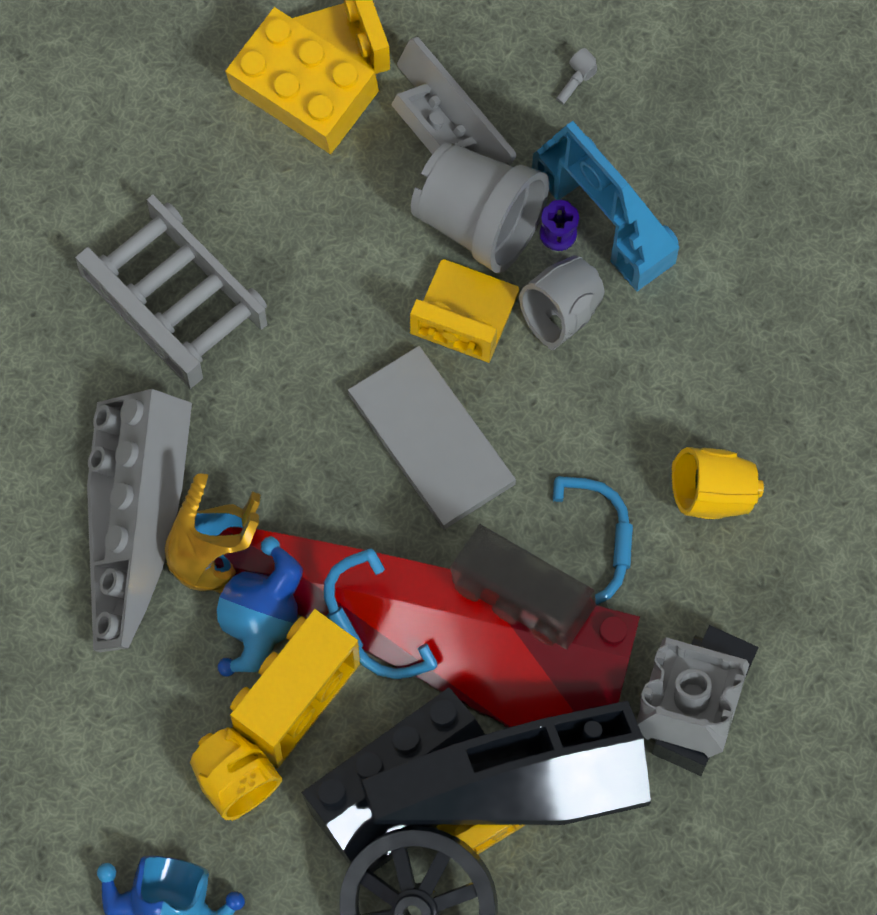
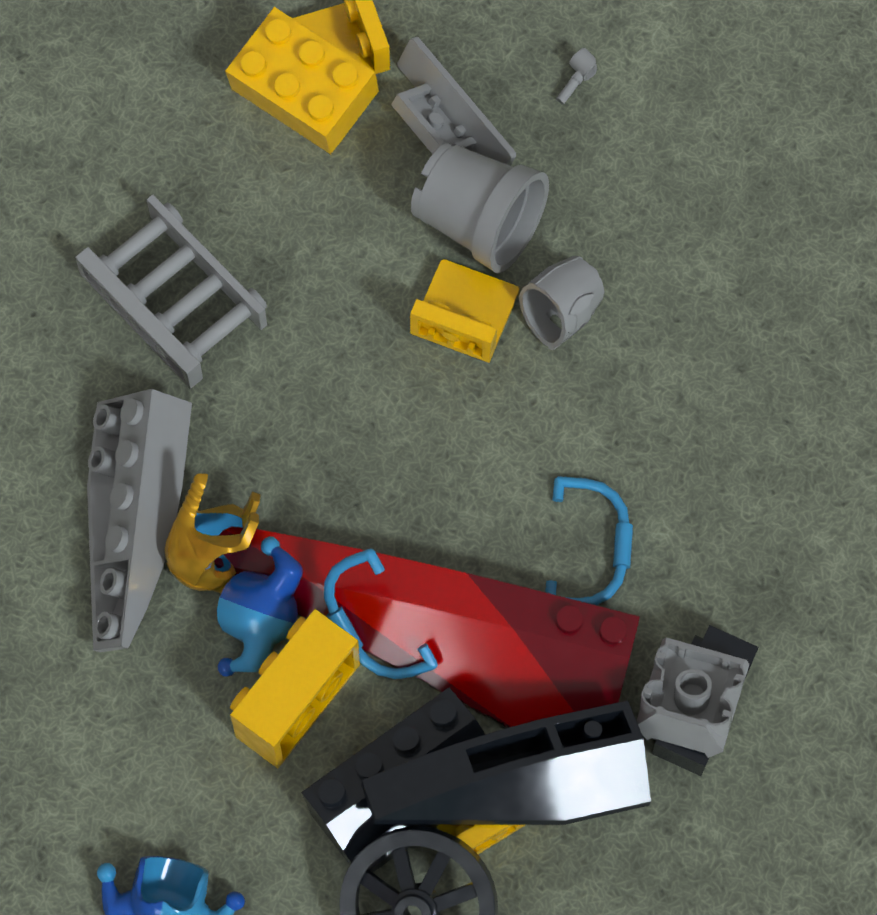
(233, 773): yellow helmet -> none
(431, 437): light grey tile -> none
(522, 587): clear smoke brick -> none
(548, 230): dark purple bush -> none
(640, 243): dark azure wedge -> none
(724, 483): yellow helmet -> none

